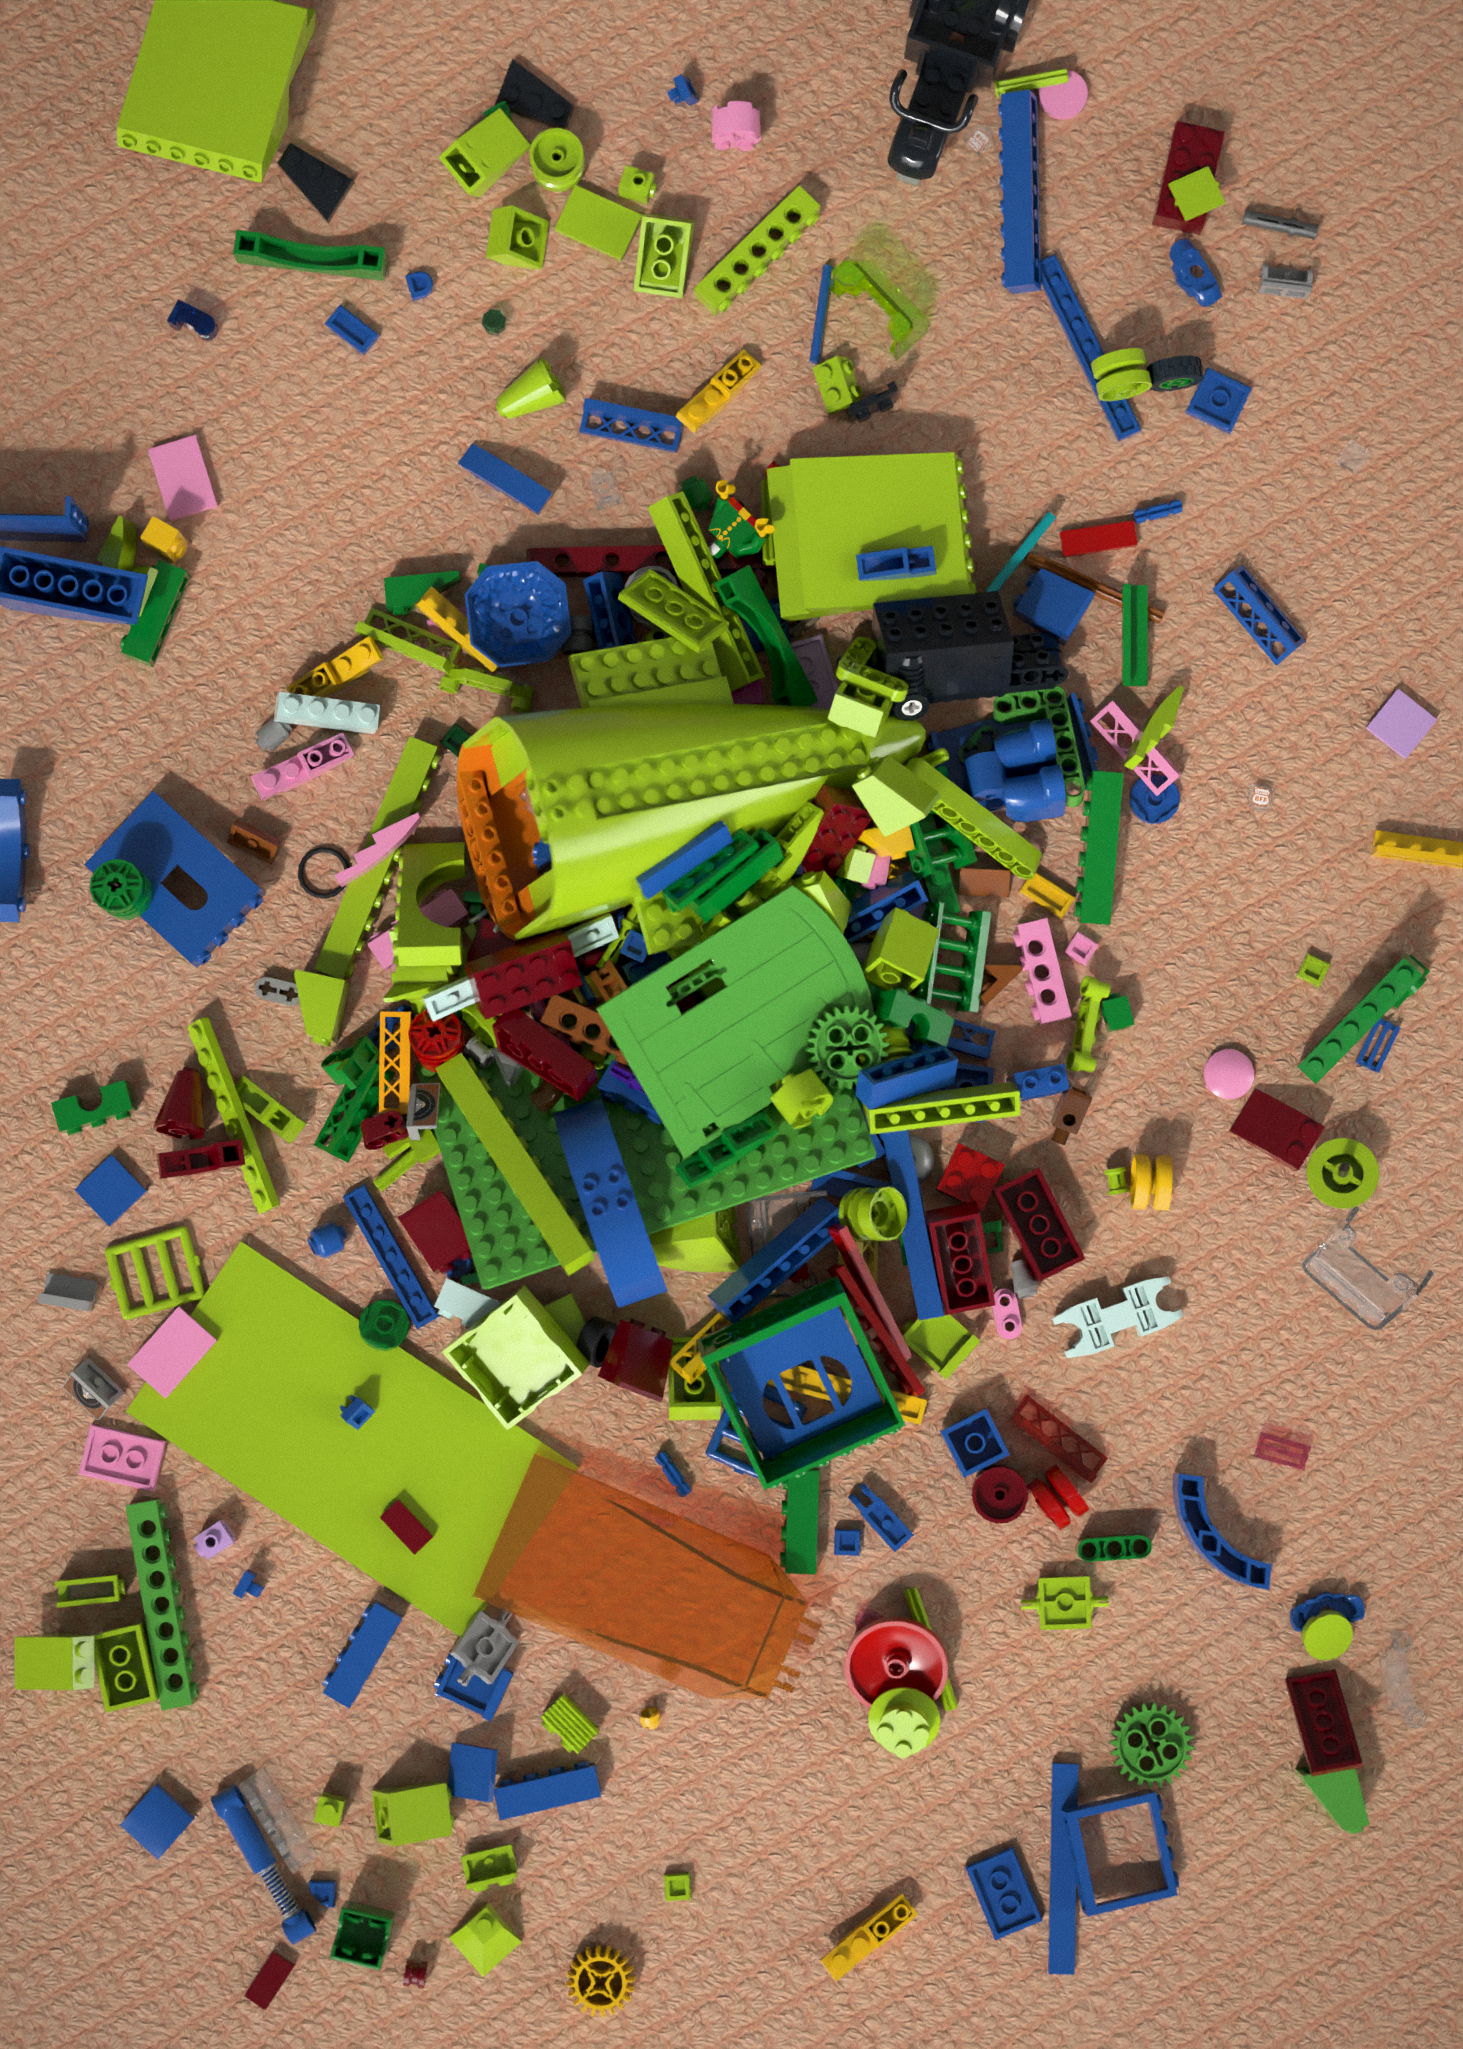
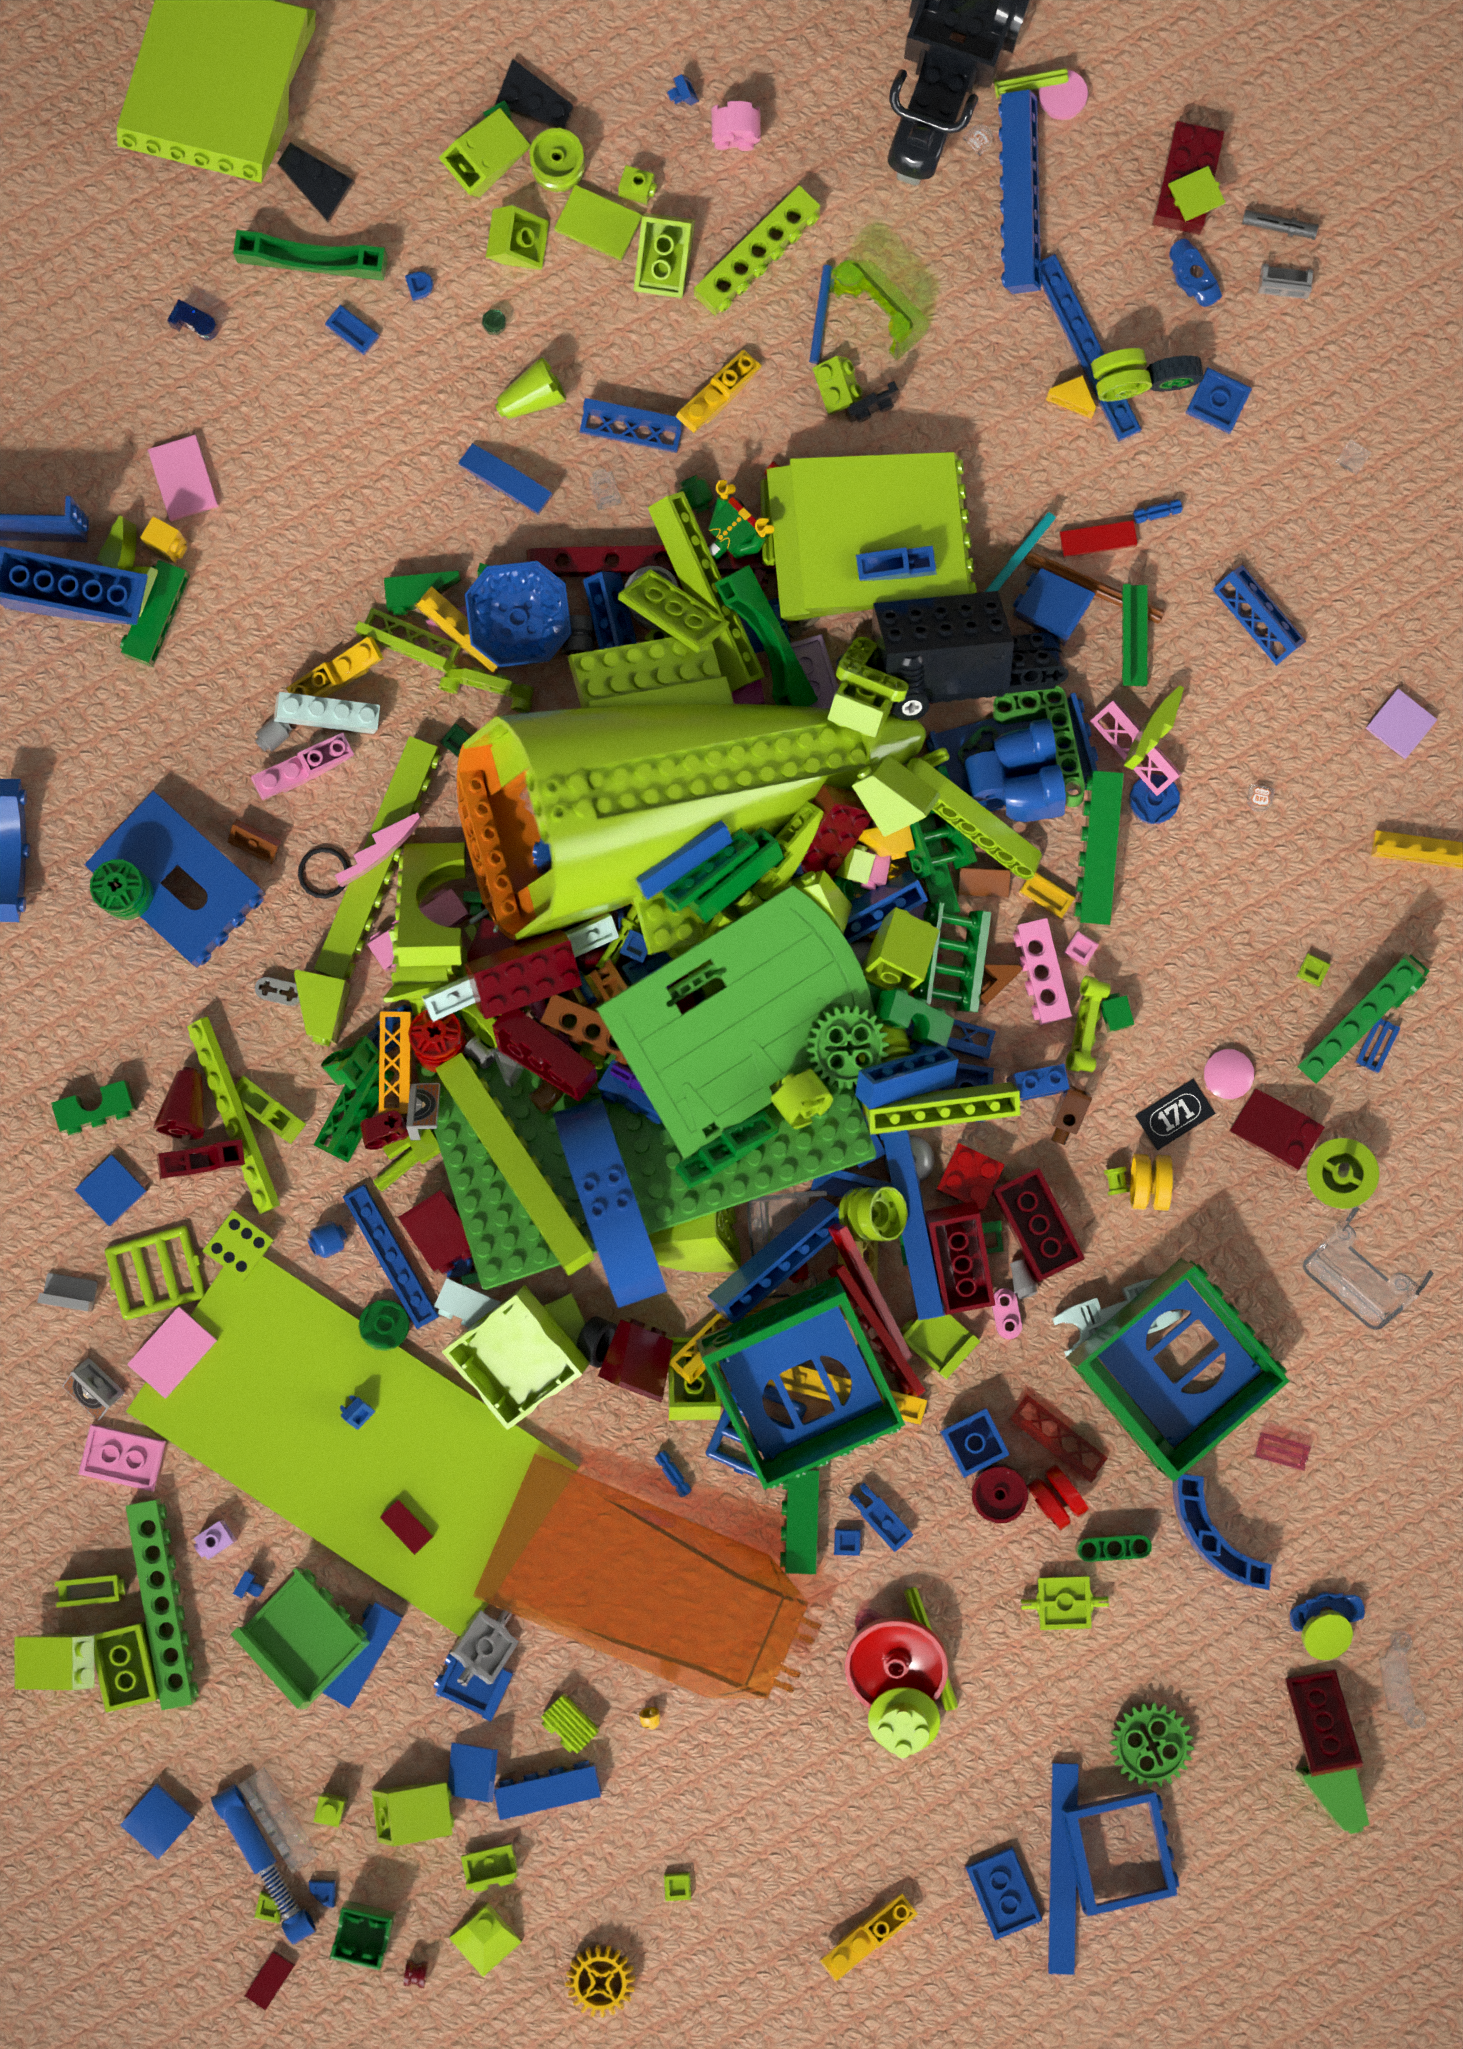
(238, 1245): none -> lime tile
(267, 1909): none -> lime tile
(302, 1639): none -> bright green panel
(1073, 396): none -> yellow slope
(1175, 1114): none -> black sticker
(1175, 1414): none -> door

